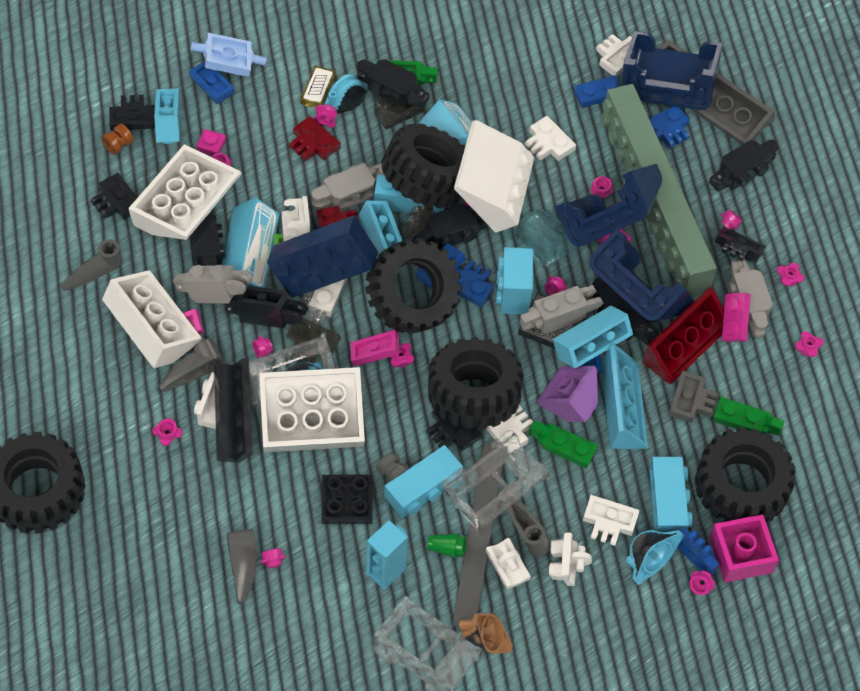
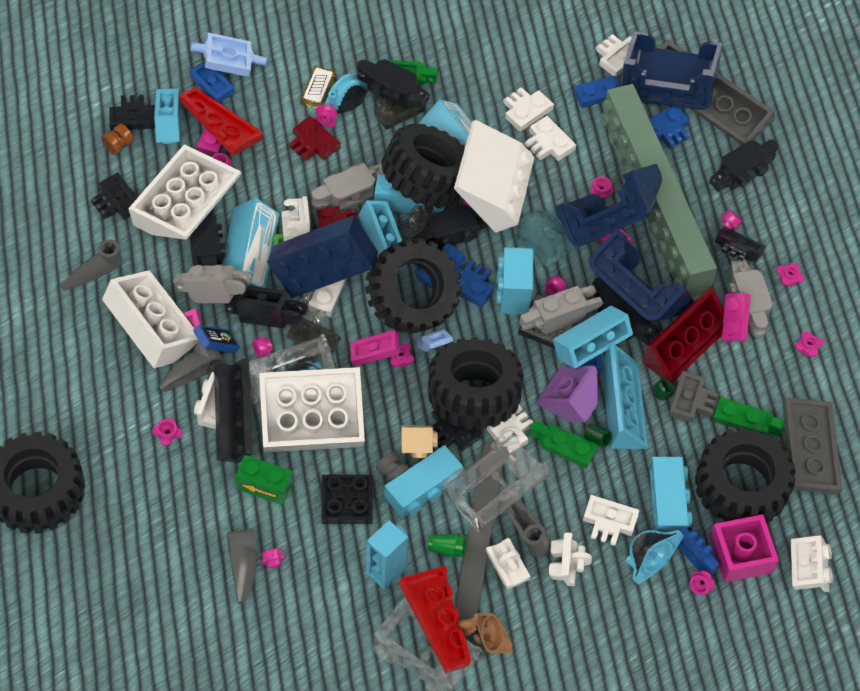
(216, 339): none -> tile
(222, 123): none -> red wing
(264, 480): none -> green brick
(418, 440): none -> tan brick
(434, 340): none -> light blue slope
(434, 609): none -> red wing
(526, 108): none -> white hinge
(598, 435): none -> dark green hinge
(660, 392): none -> dark green hinge
(810, 563): none -> white bracket
(812, 445): none -> dark grey plate

